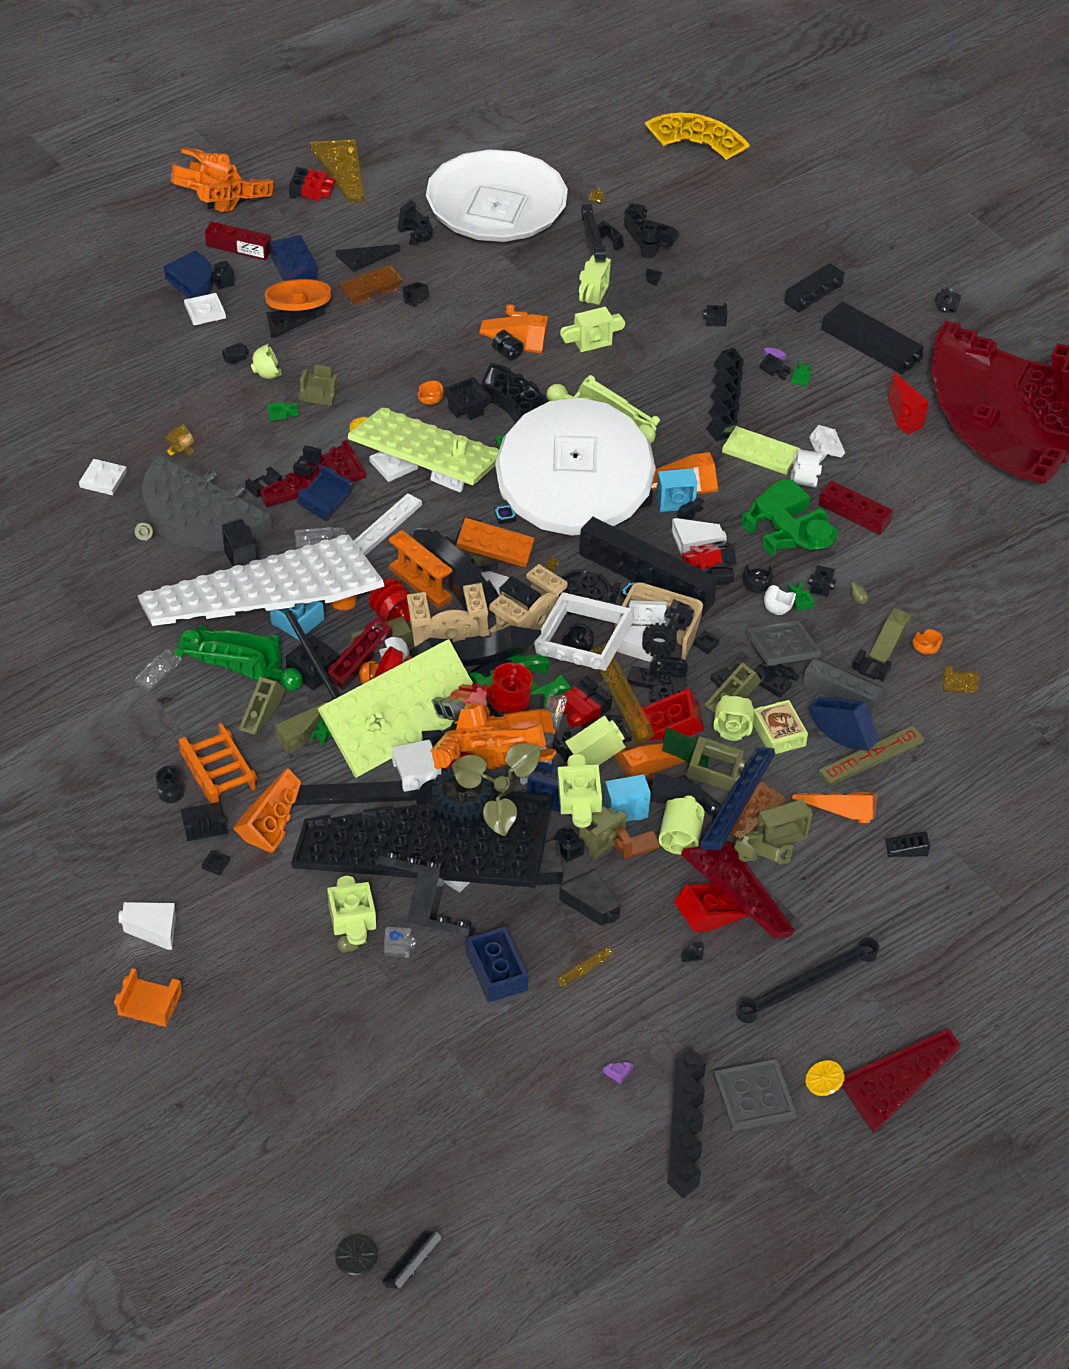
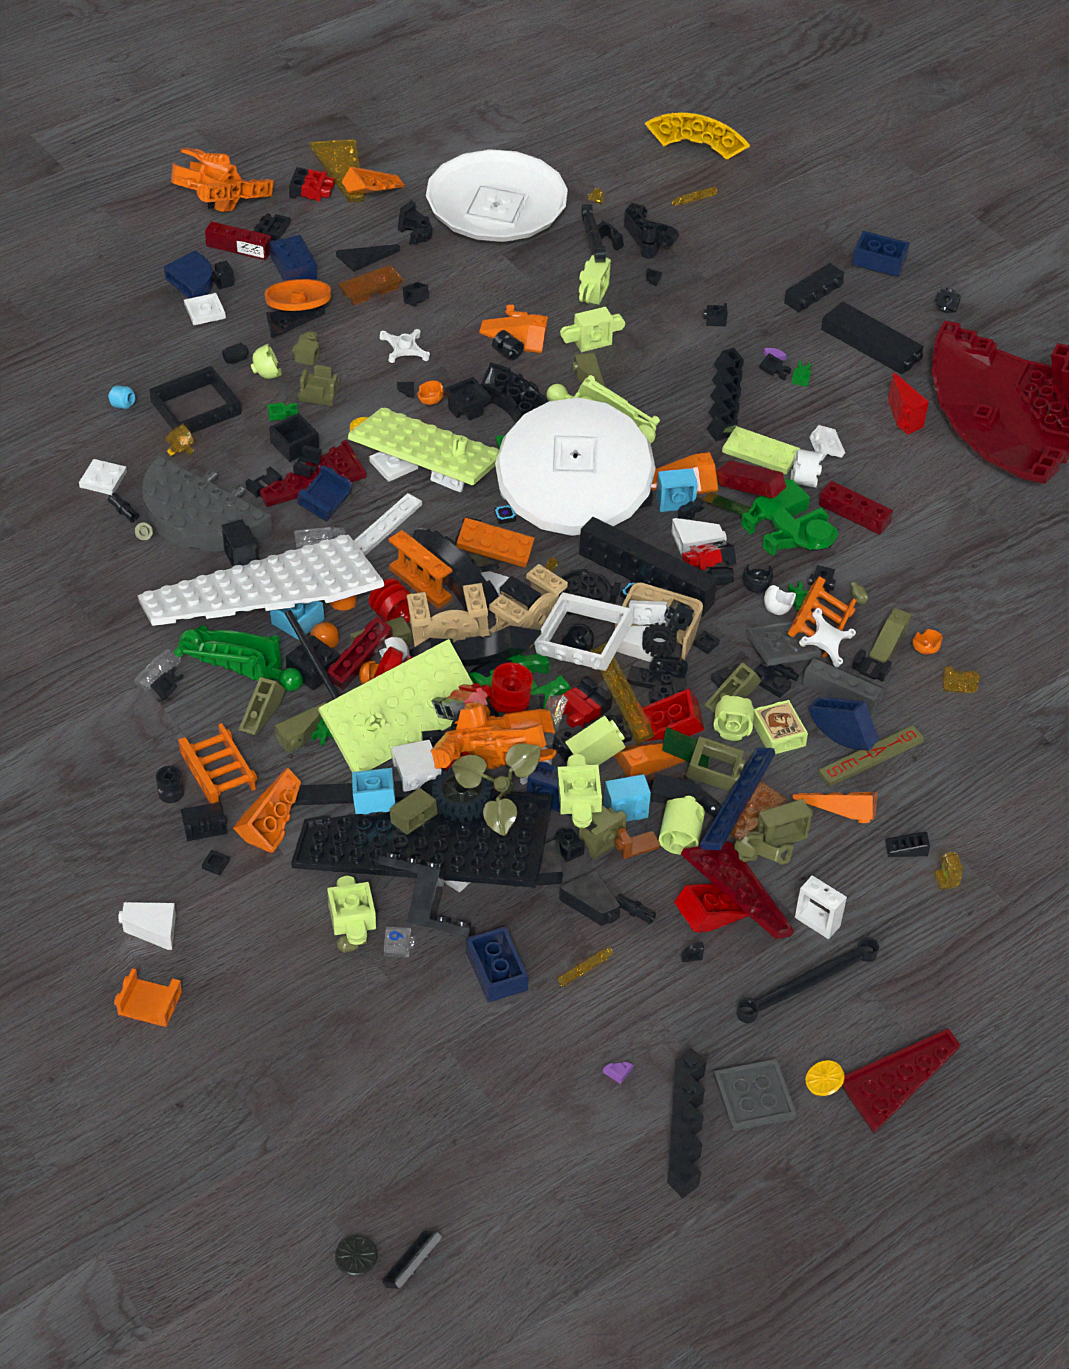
(121, 397): none -> medium azure head
(123, 507): none -> black pin
(165, 683): none -> black plate
(188, 384): none -> black window
(272, 226): none -> black plate
(291, 436): none -> black piece
(307, 349): none -> olive brick
(326, 633): none -> orange hair
(367, 181): none -> orange wedge
(373, 791): none -> medium azure brick
(404, 345): none -> white piece
(406, 388): none -> black tile
(413, 811): none -> olive brick
(587, 365): none -> olive slope
(636, 909): none -> black pin
(698, 195): none -> clear yellow piece
(726, 503): none -> dark green sticker
(751, 479): none -> dark red brick
(810, 602): none -> orange fence
(815, 917): none -> white window
(827, 637): none -> white piece
(880, 253): none -> dark blue brick
(950, 872): none -> clear yellow leg

